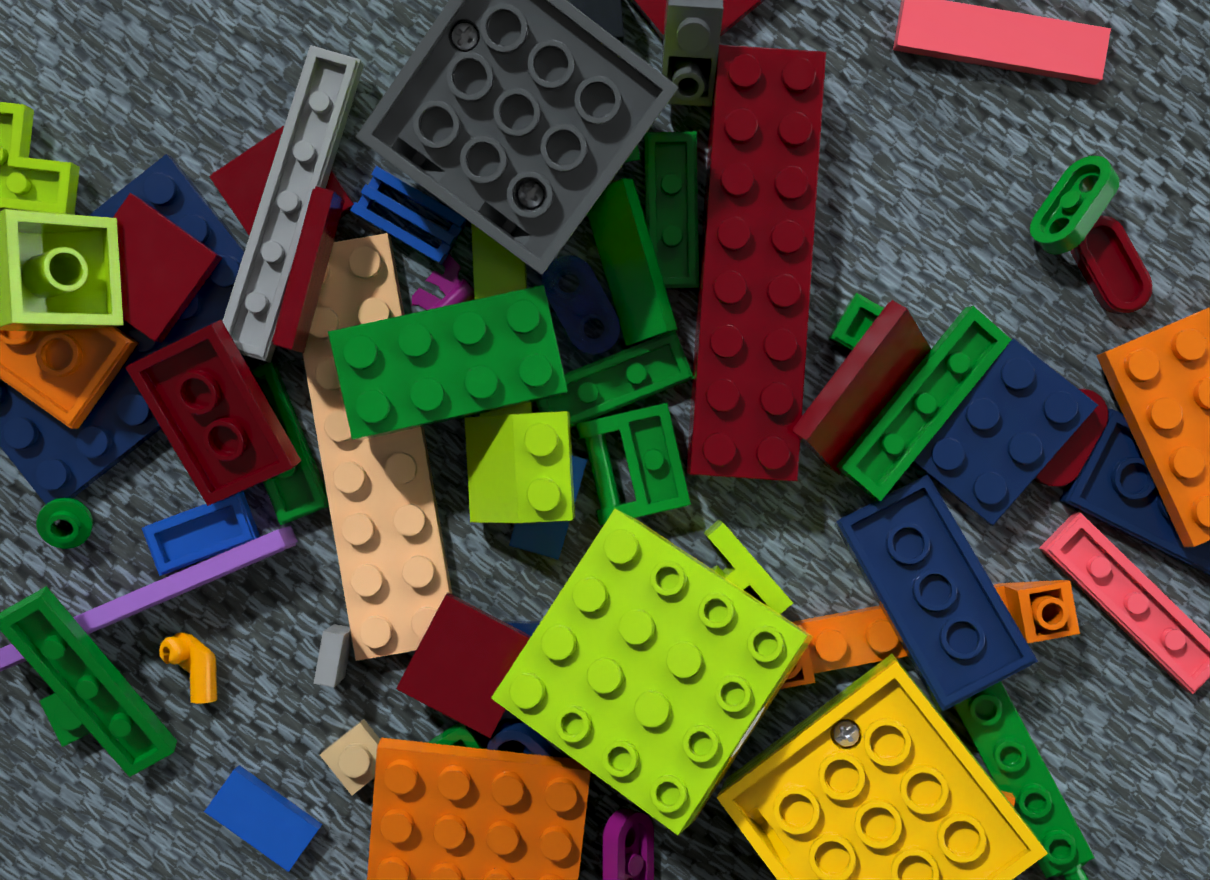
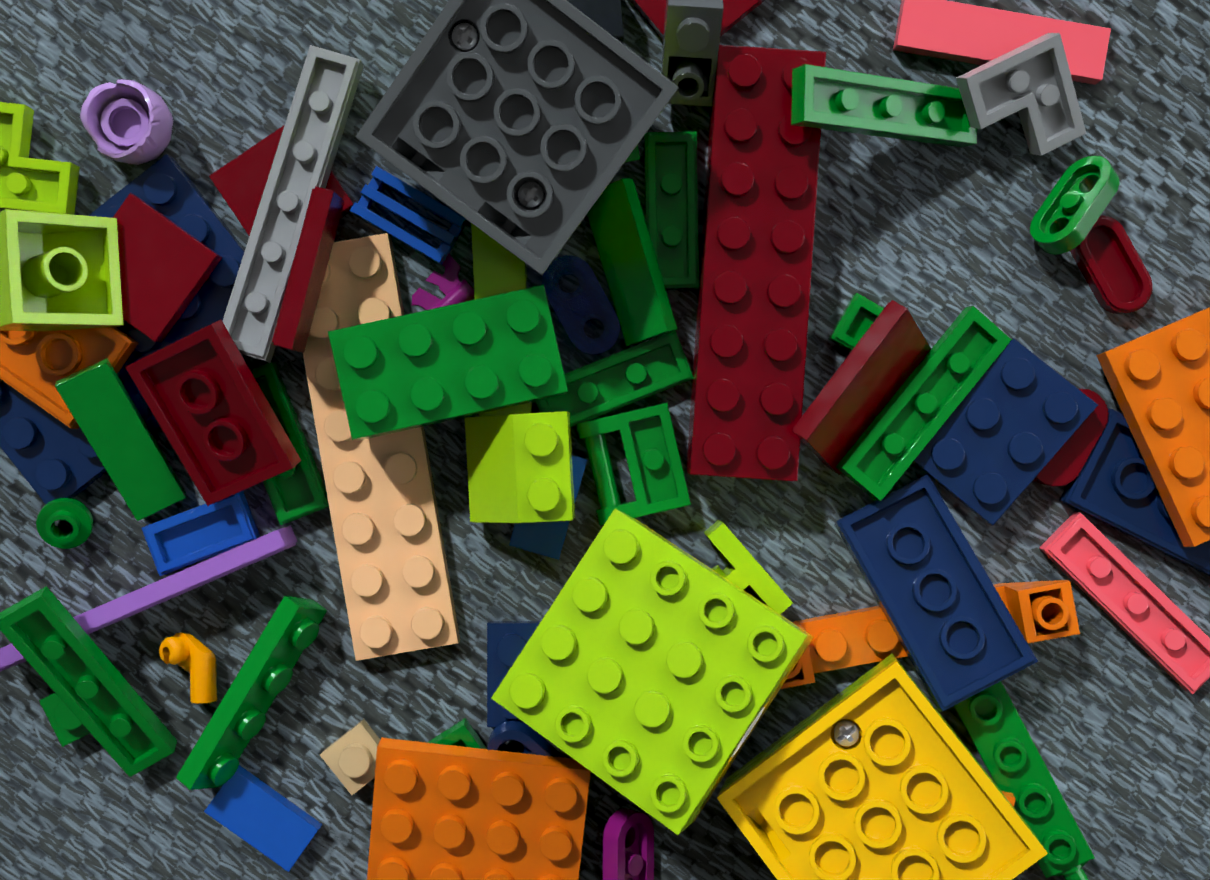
(121, 439): none -> green tile
(127, 121): none -> lavender hair
(252, 693): none -> green plate
(333, 656): light grey tile -> none
(463, 664): dark red tile -> none
(879, 106): none -> green plate
(1035, 84): none -> light grey plate

